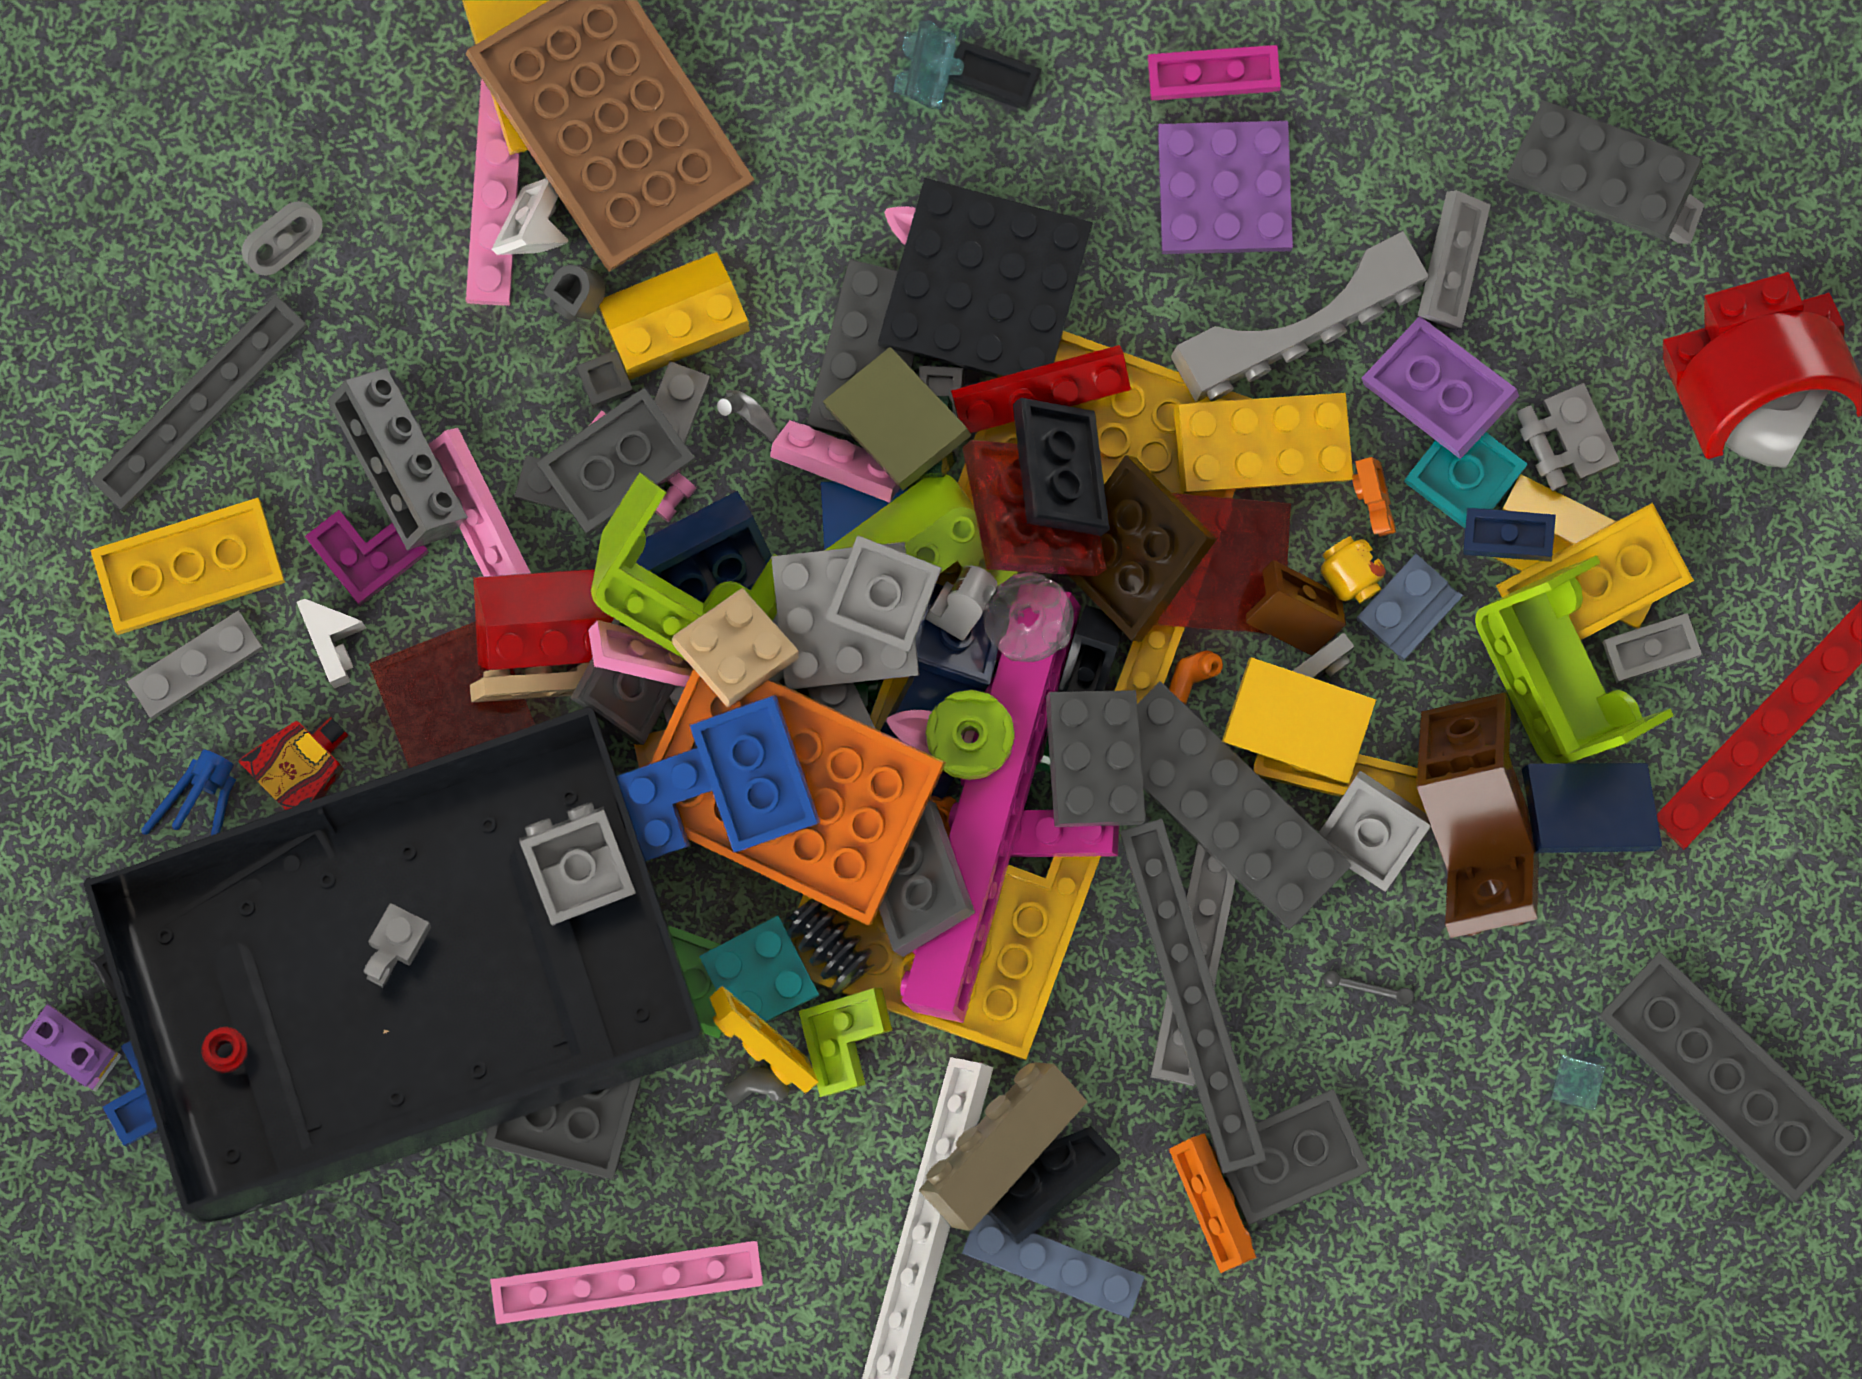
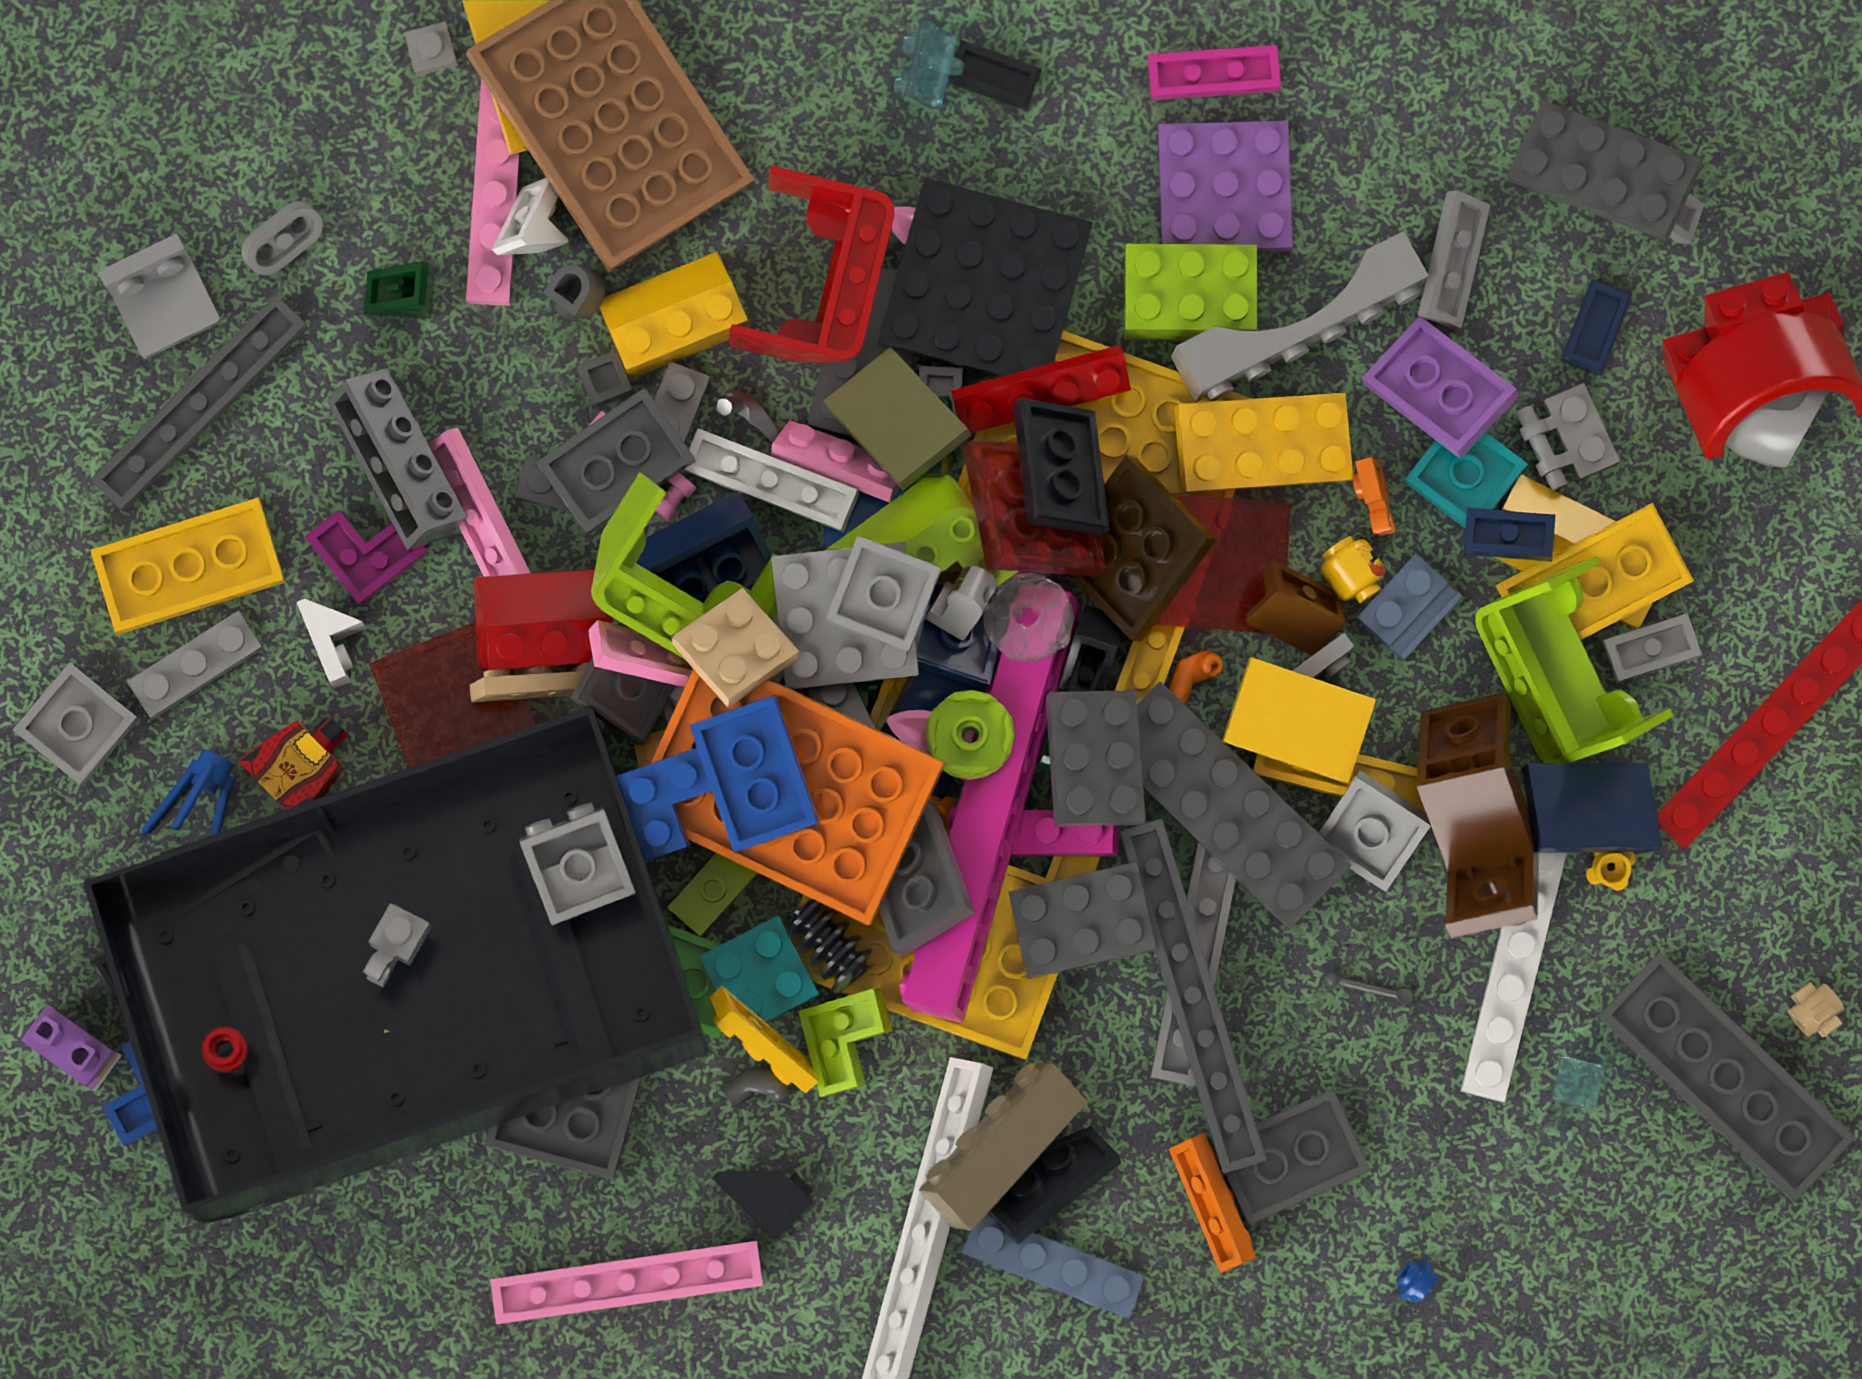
(76, 724): none -> light grey plate
(160, 296): none -> light grey bracket
(400, 291): none -> dark green slope
(430, 49): none -> light grey plate
(711, 893): none -> lime plate
(768, 1198): none -> black slope
(772, 480): none -> white plate
(861, 229): none -> red windscreen
(1083, 920): none -> dark grey plate
(1188, 289): none -> lime brick
(1415, 1280): none -> blue plate
(1510, 991): none -> white plate
(1596, 327): none -> dark blue tile
(1615, 878): none -> yellow plate
(1816, 1010): none -> tan gear

